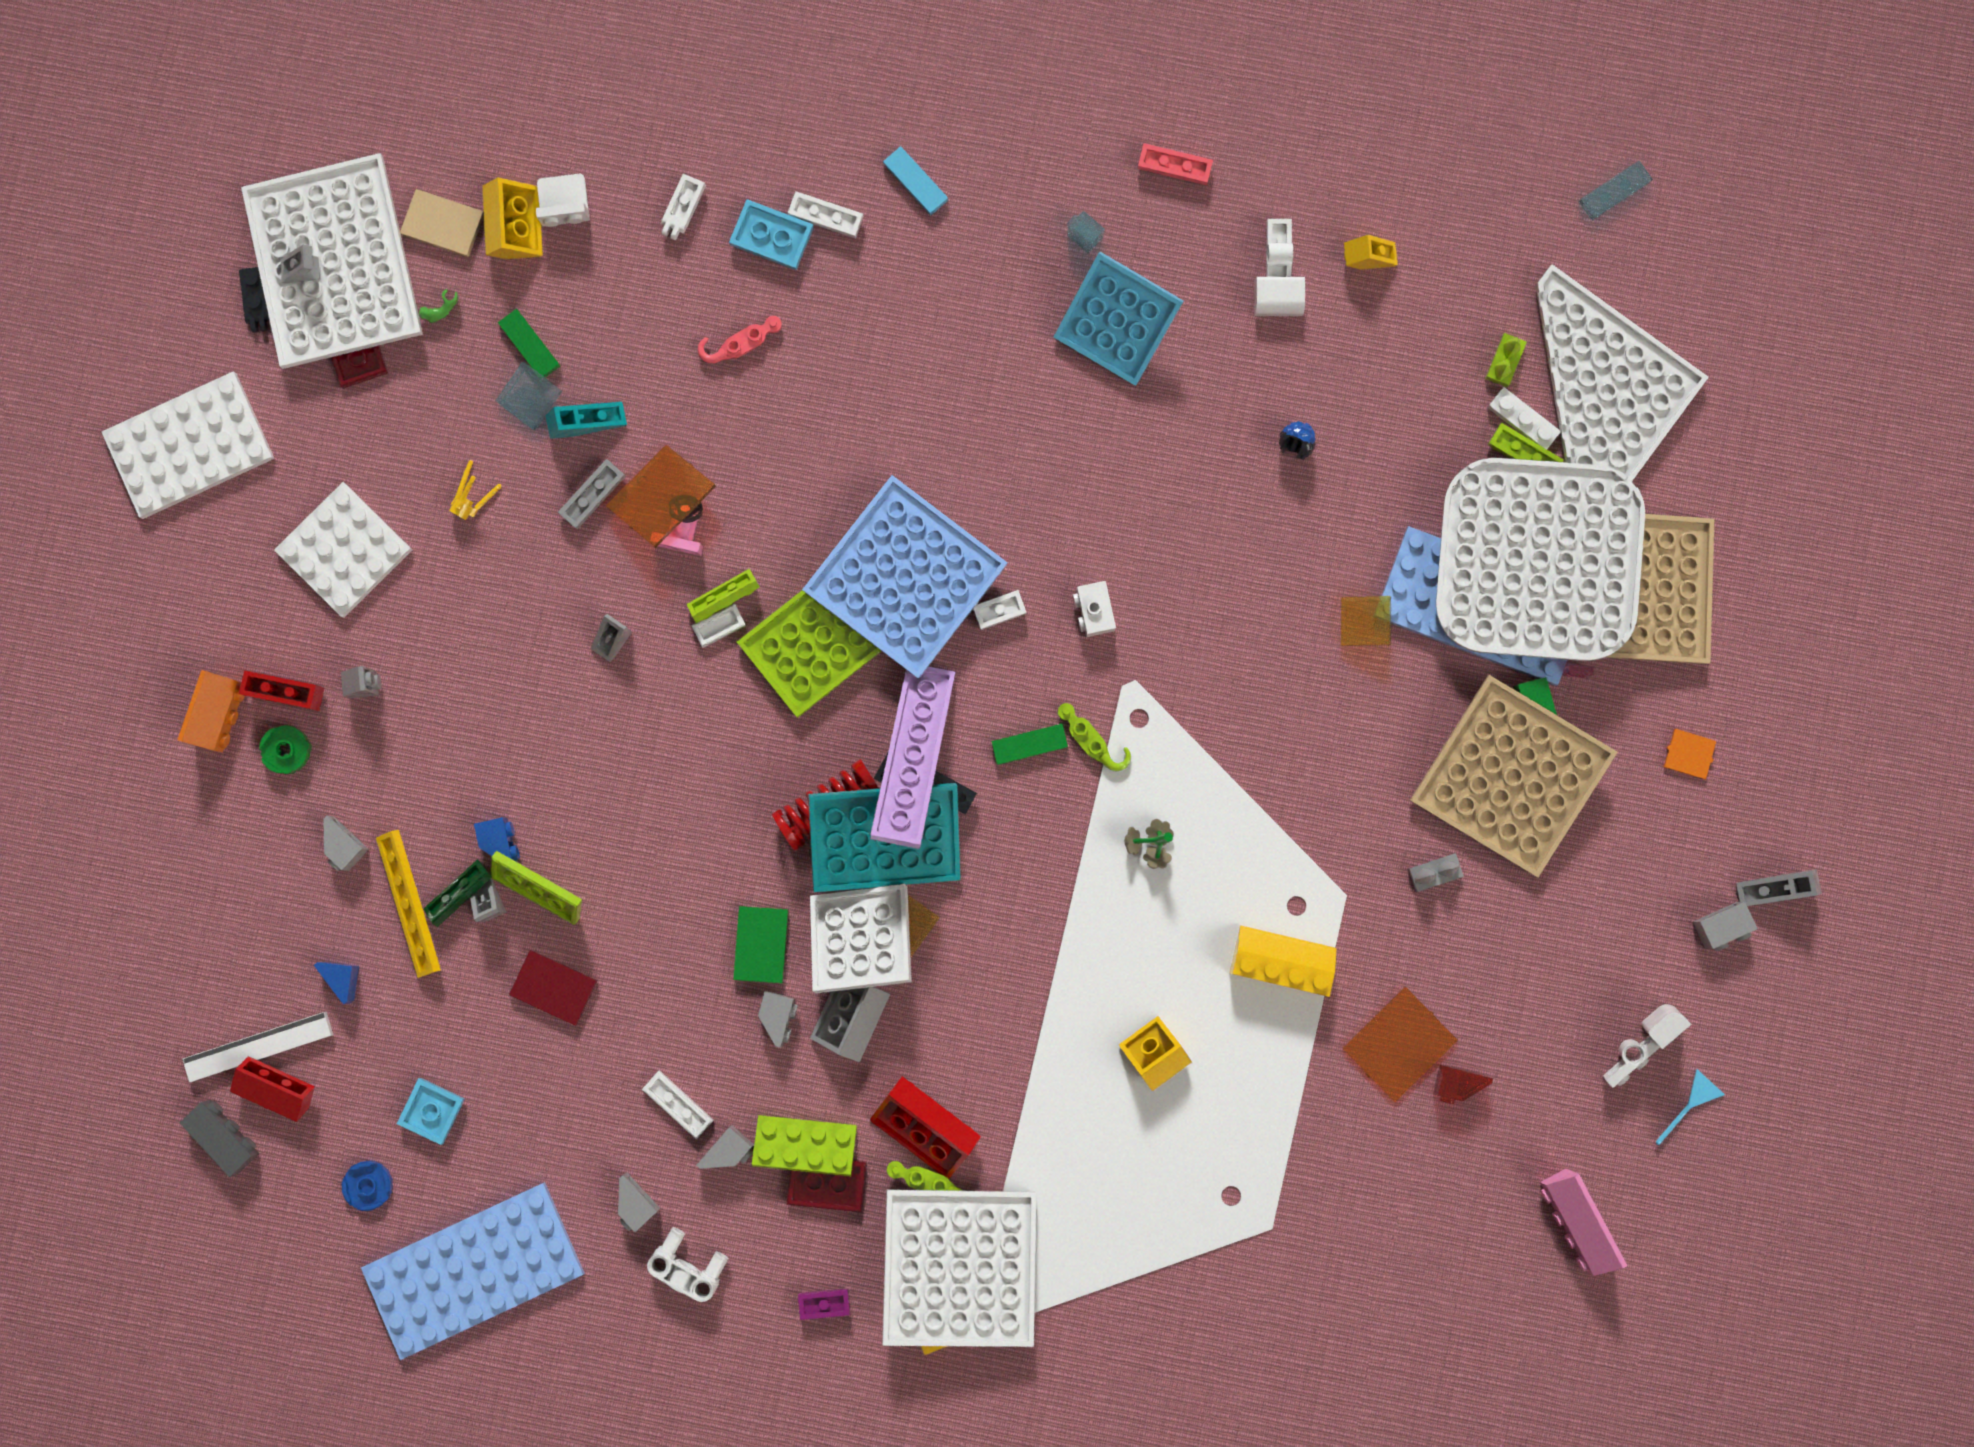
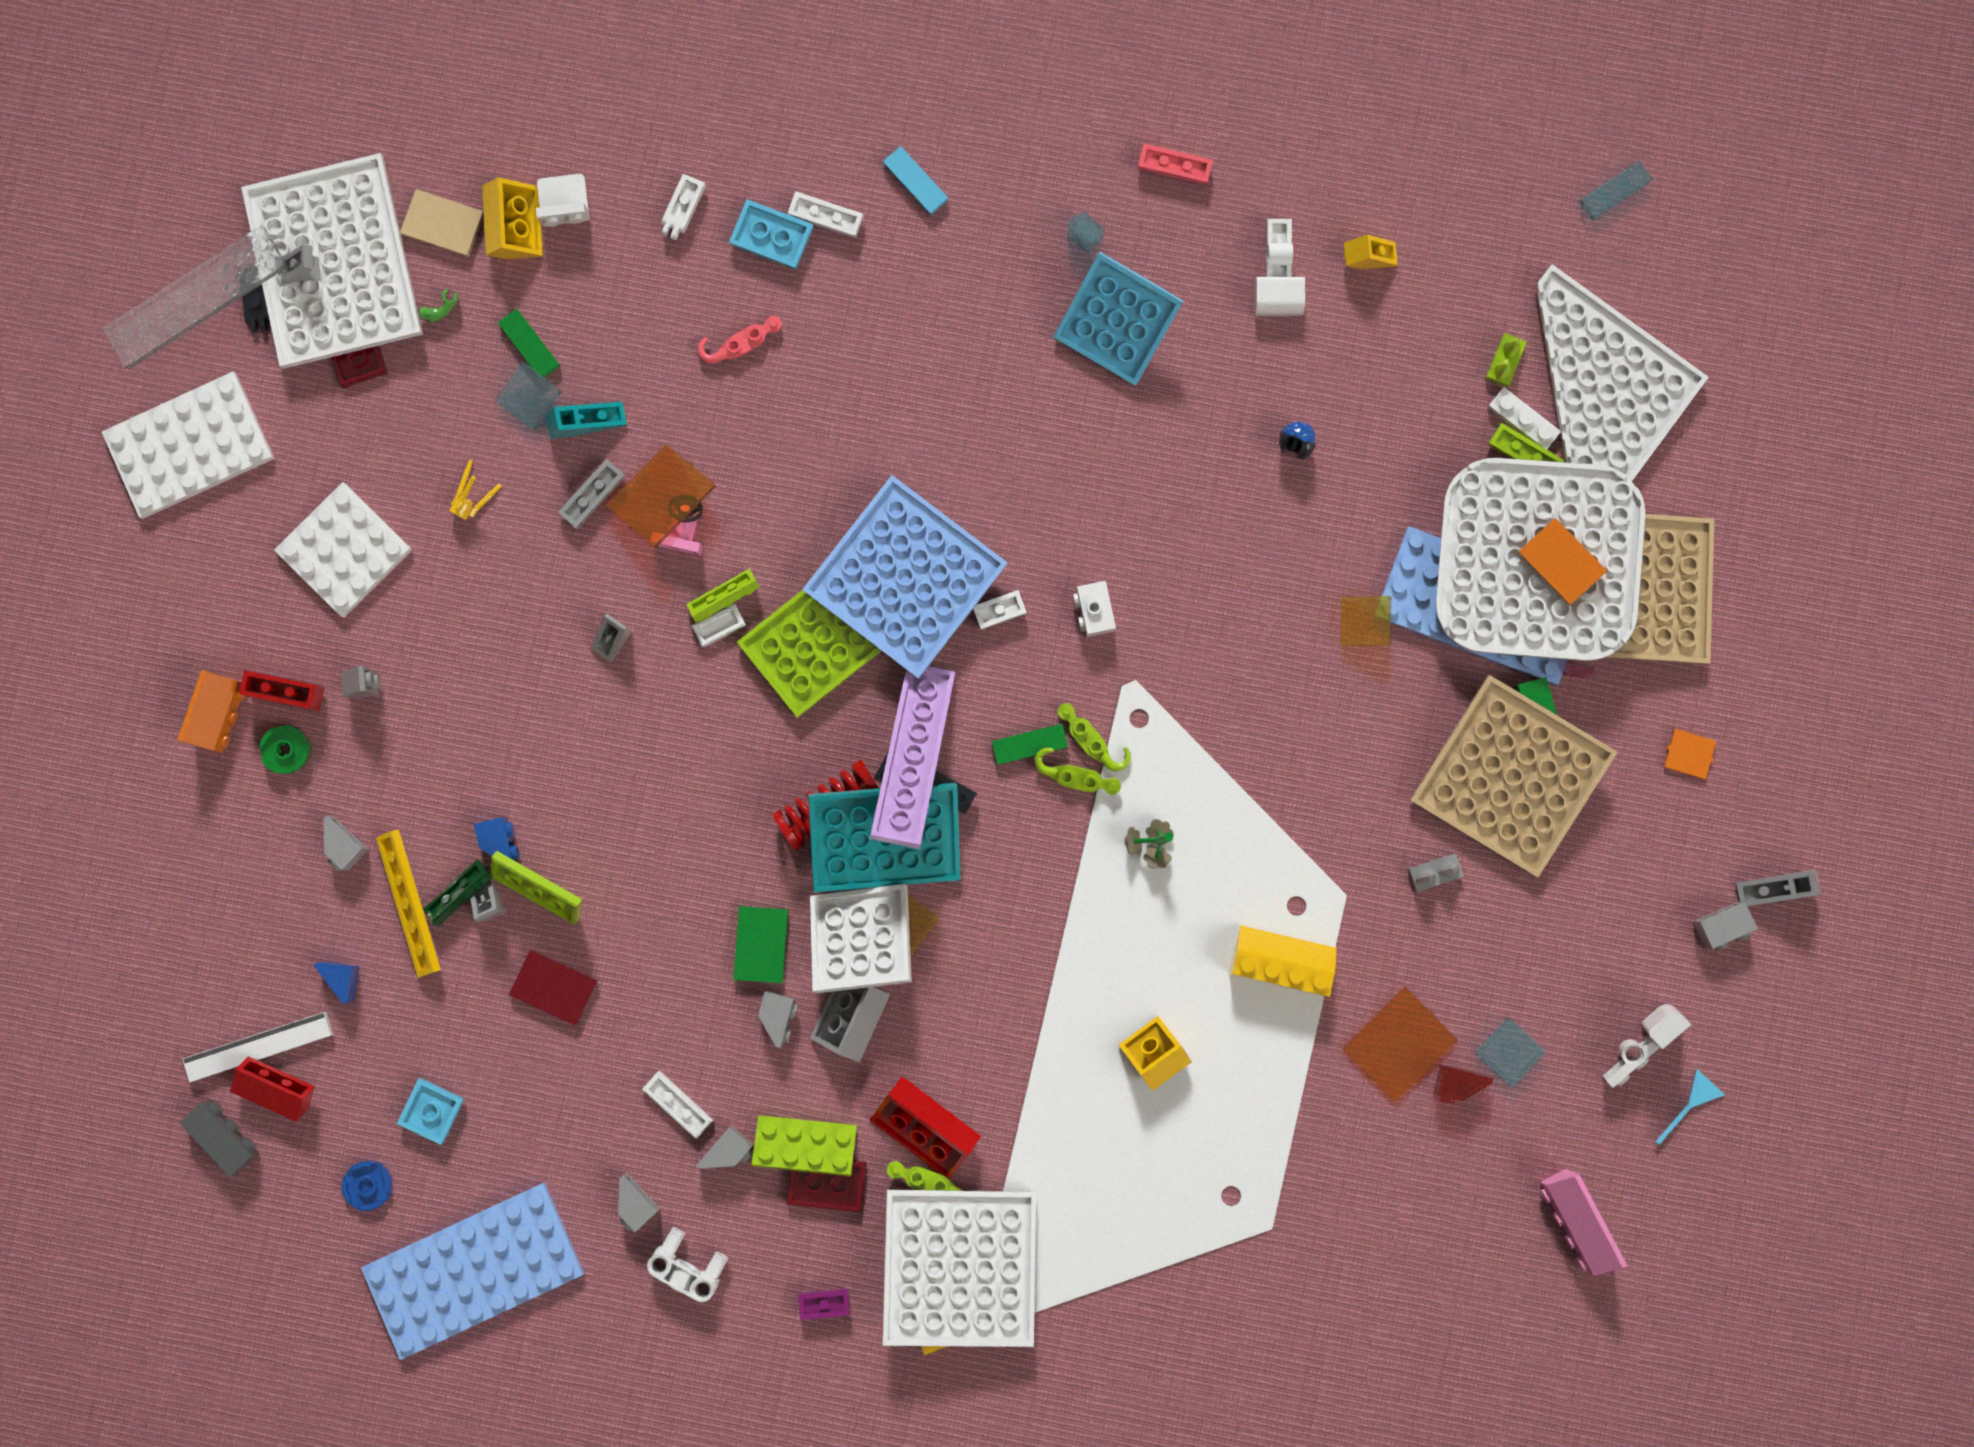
(195, 297): none -> clear plate
(1076, 777): none -> lime piece
(1510, 1052): none -> clear light blue tile
(1562, 561): none -> orange tile

